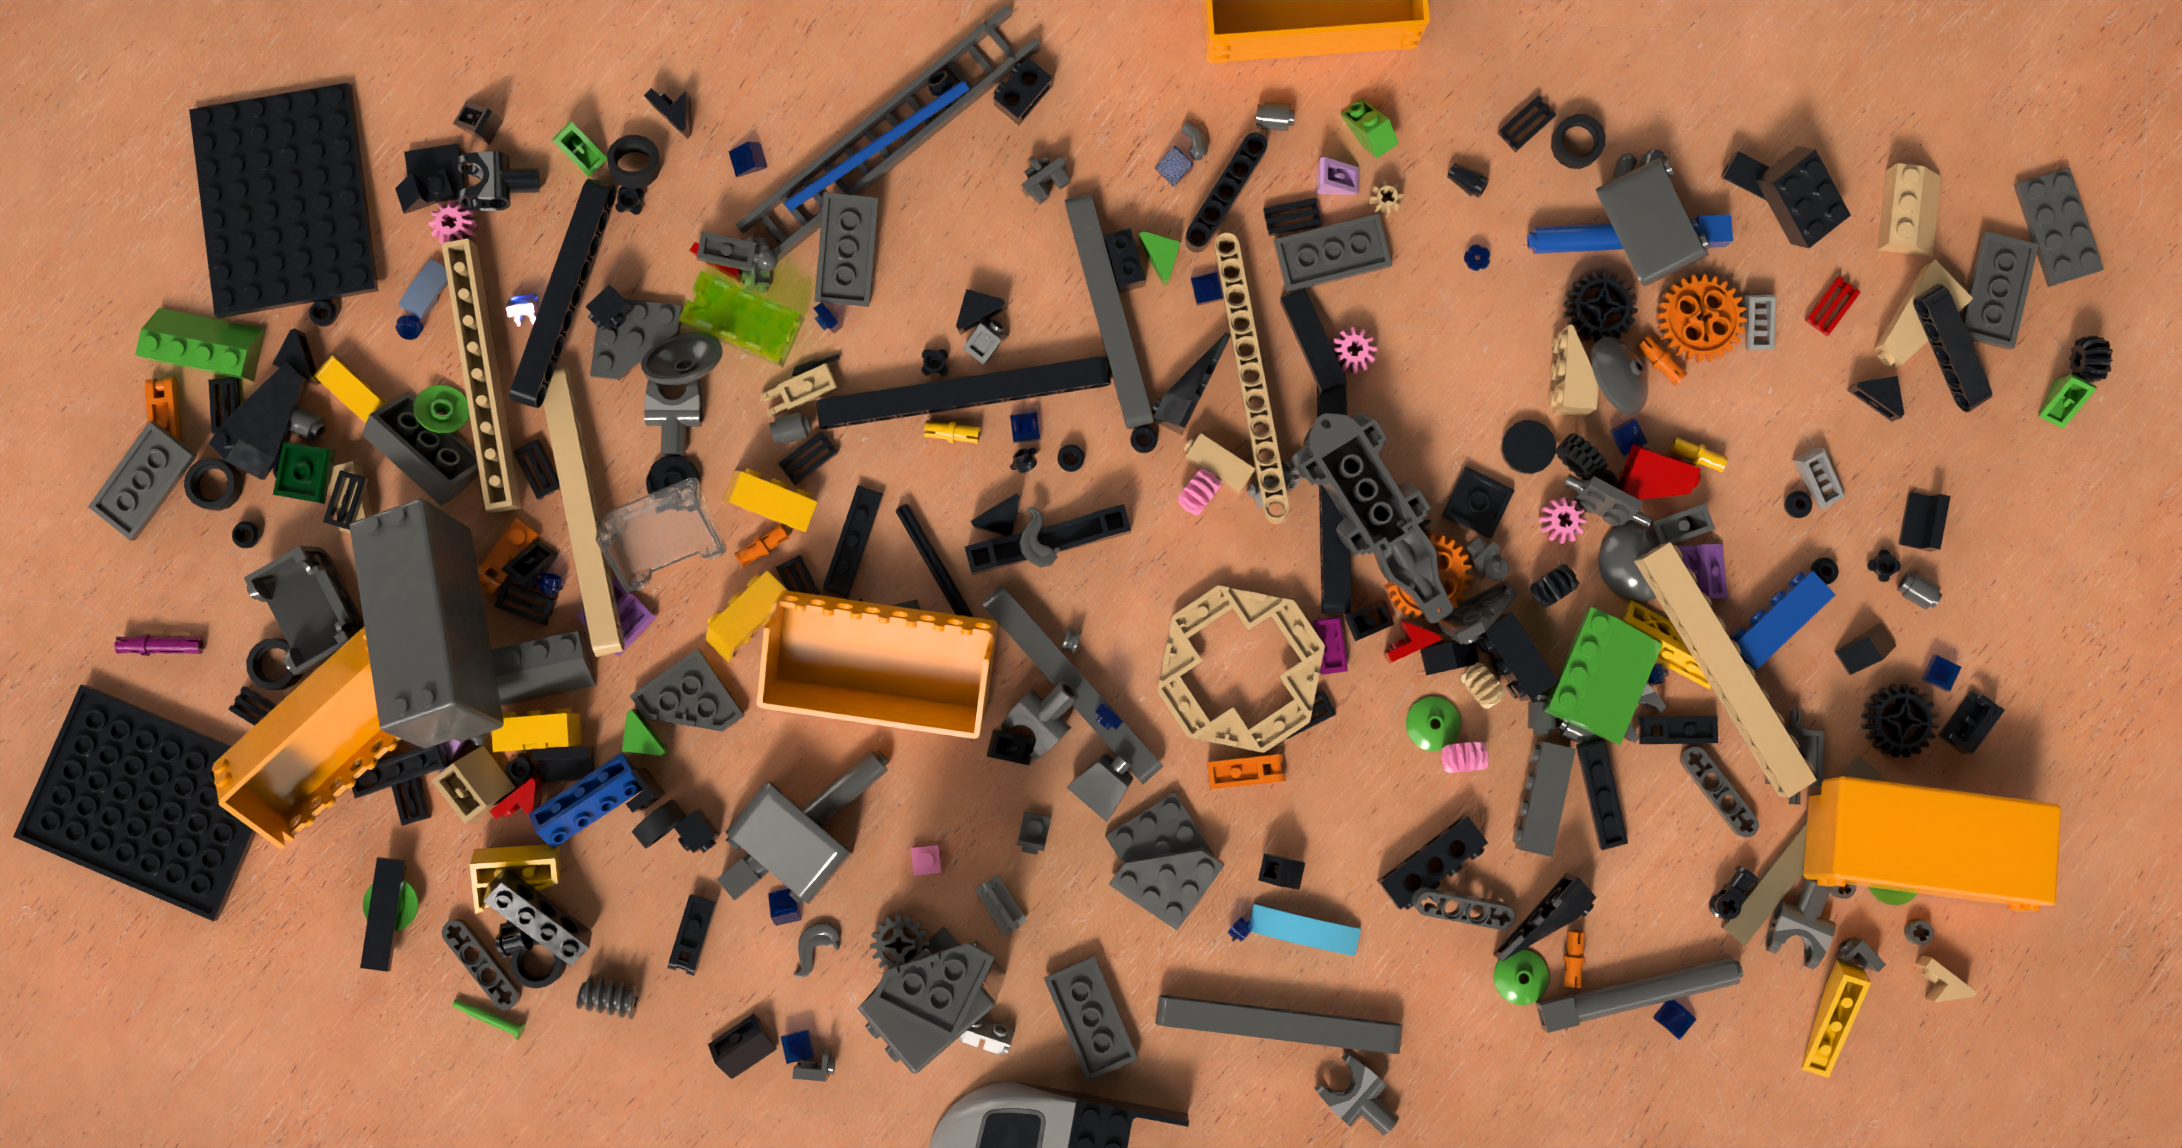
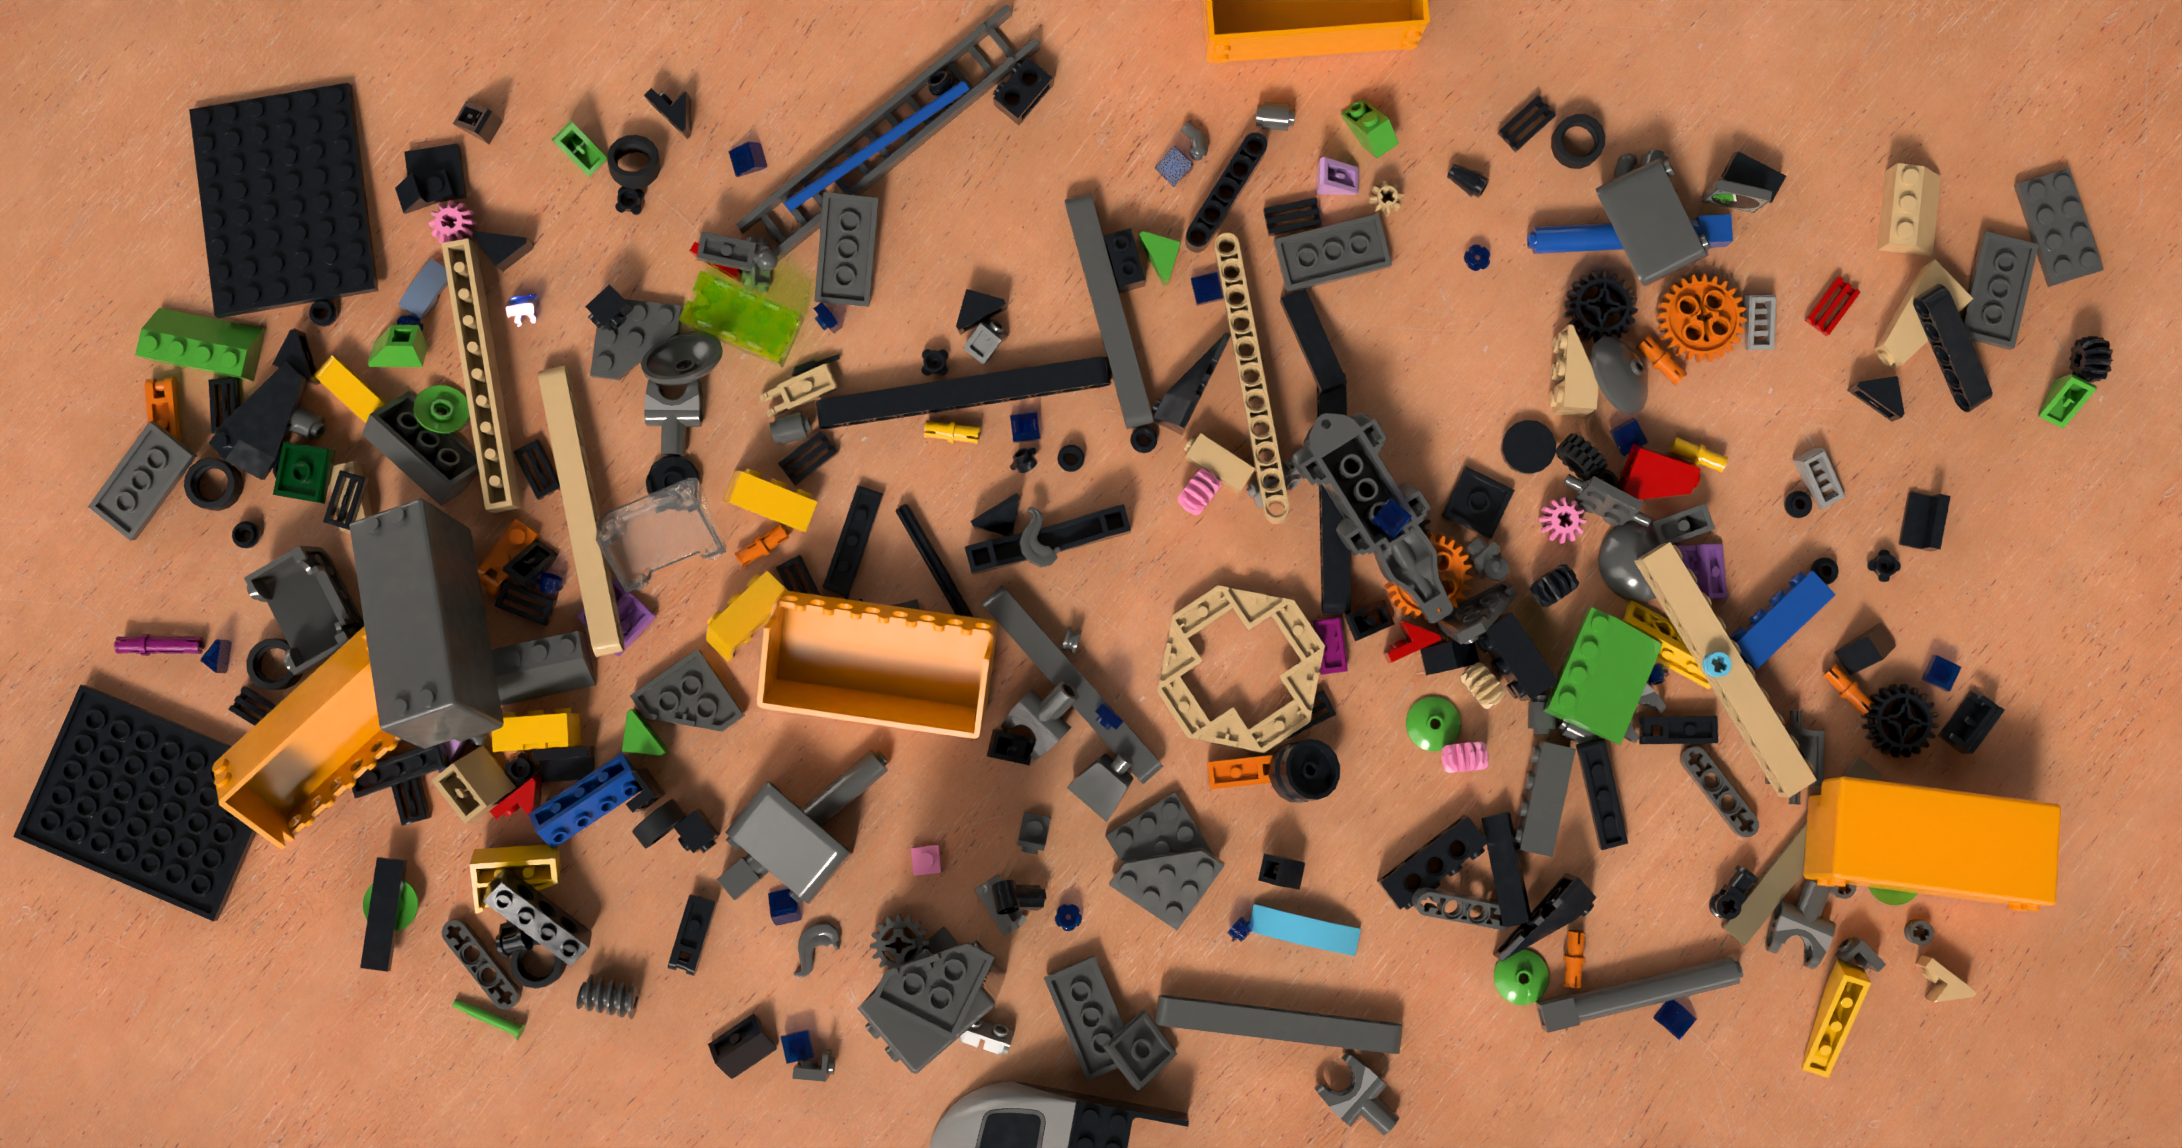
(218, 656): none -> clear blue slope
(399, 347): none -> bright green slope
(496, 181): black connector -> none
(503, 249): none -> black slope
(563, 293): black beam -> none
(1012, 897): none -> black piece
(1035, 185): dark grey hips -> none
(1073, 911): none -> clear blue plate
(1140, 1050): none -> dark grey tile
(1304, 771): none -> black wheel
(1362, 356): bright pink gear -> none
(1391, 518): none -> clear blue plate
(1506, 869): none -> black tile
(1724, 660): none -> medium azure bush
(1736, 196): none -> tile
(1803, 197): black brick -> none
(1848, 689): none -> orange pin
(1919, 590): dark grey brick -> none

